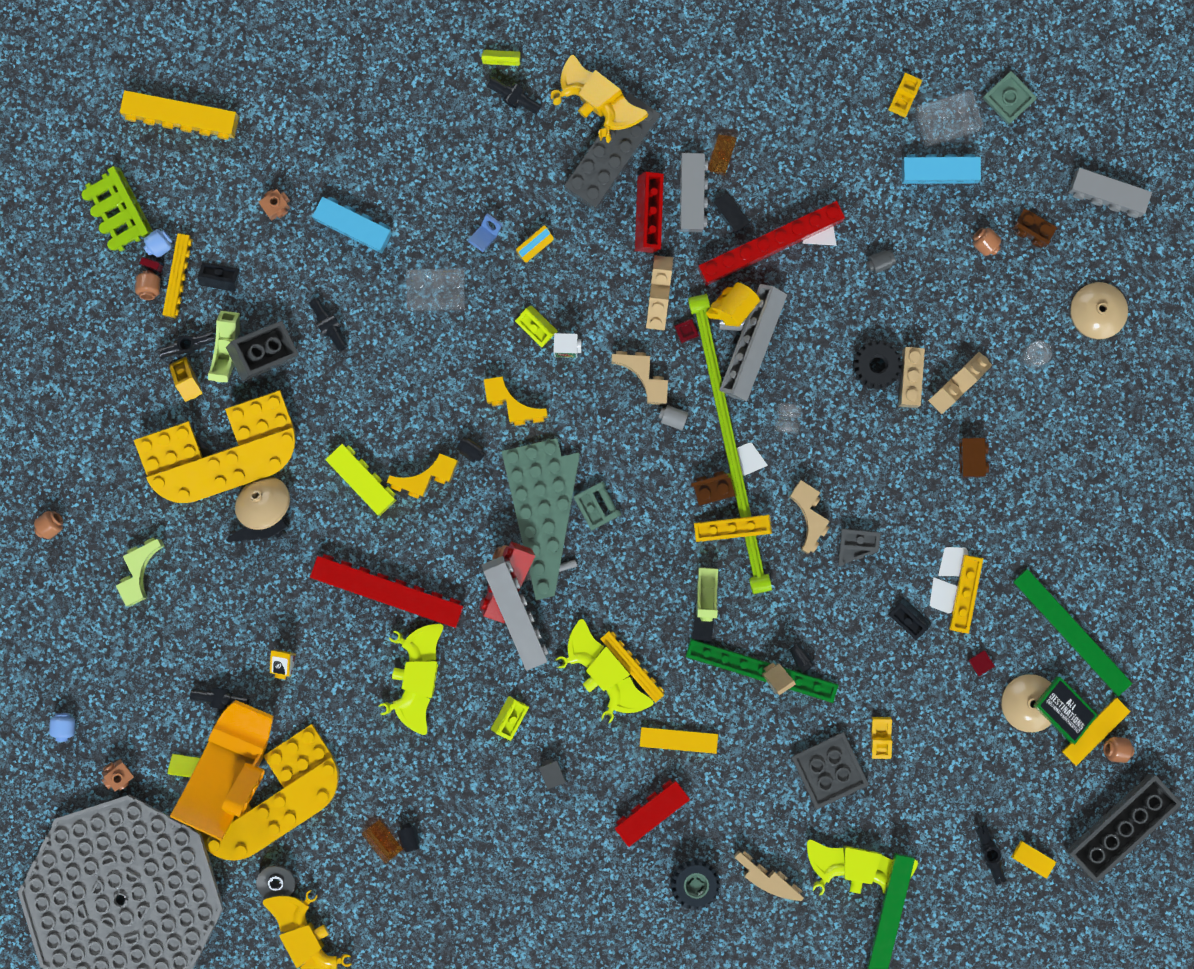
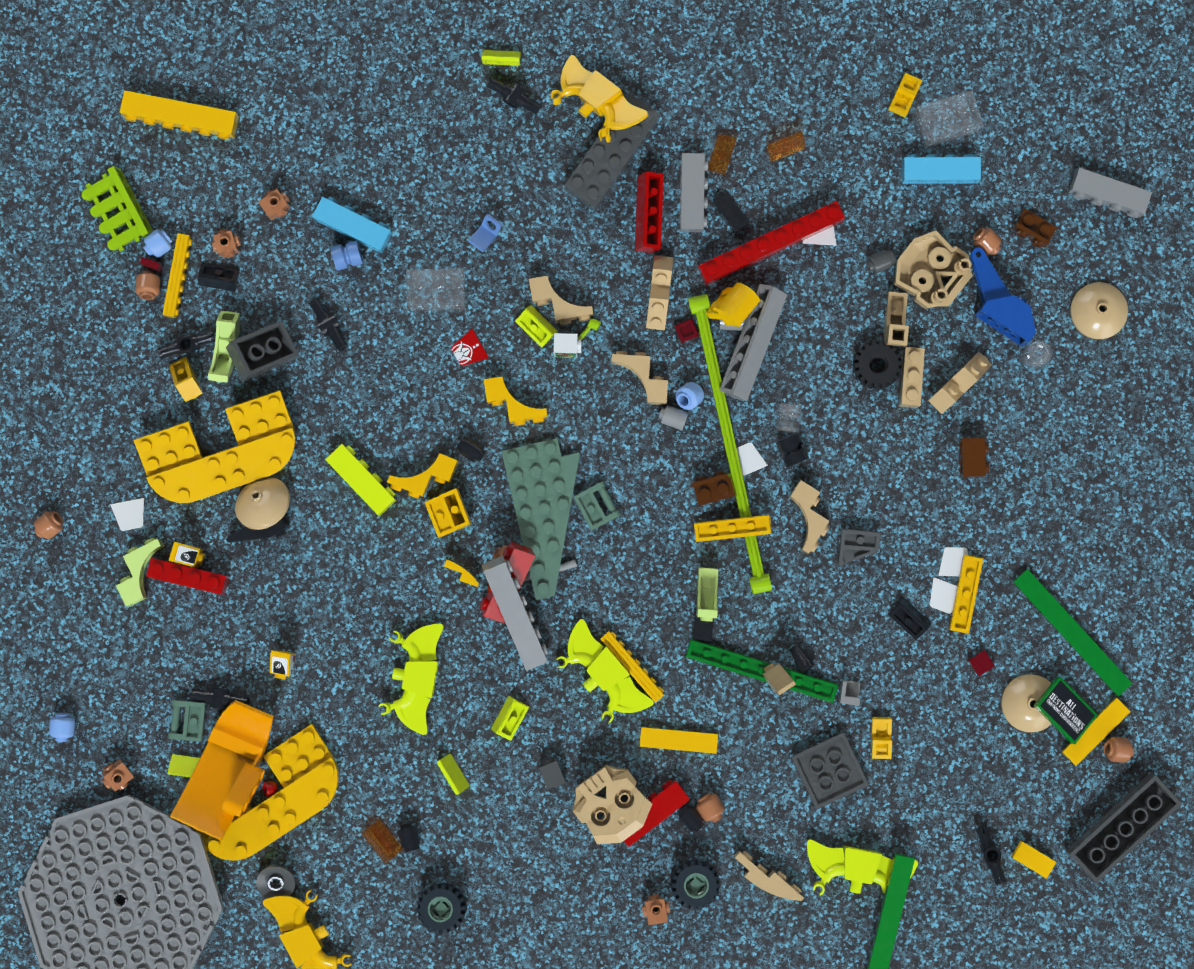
(129, 514): none -> white sticker
(187, 555): none -> slope
(187, 576): none -> red brick
(193, 720): none -> sand green plate
(232, 246): none -> nougat brick
(269, 788): none -> red hinge
(346, 255): none -> medium blue wheel
(386, 591): red brick -> none
(441, 908): none -> black wheel
(448, 513): none -> yellow brick
(453, 774): none -> neon yellow slope
(466, 576): none -> yellow slope
(469, 349): none -> red sticker
(534, 244): yellow slope -> none
(564, 311): none -> tan arch
(593, 324): none -> lime hand
(620, 817): none -> tan brick
(658, 916): none -> nougat brick
(689, 396): none -> light blue head
(690, 817): none -> black brick
(710, 807): none -> nougat head
(785, 146): none -> clear orange slope
(792, 450): none -> black wheel
(849, 693): none -> light grey panel
(895, 320): none -> tan arch
(920, 262): none -> tan brick
(999, 309): none -> blue slope
(1009, 98): sand green plate -> none

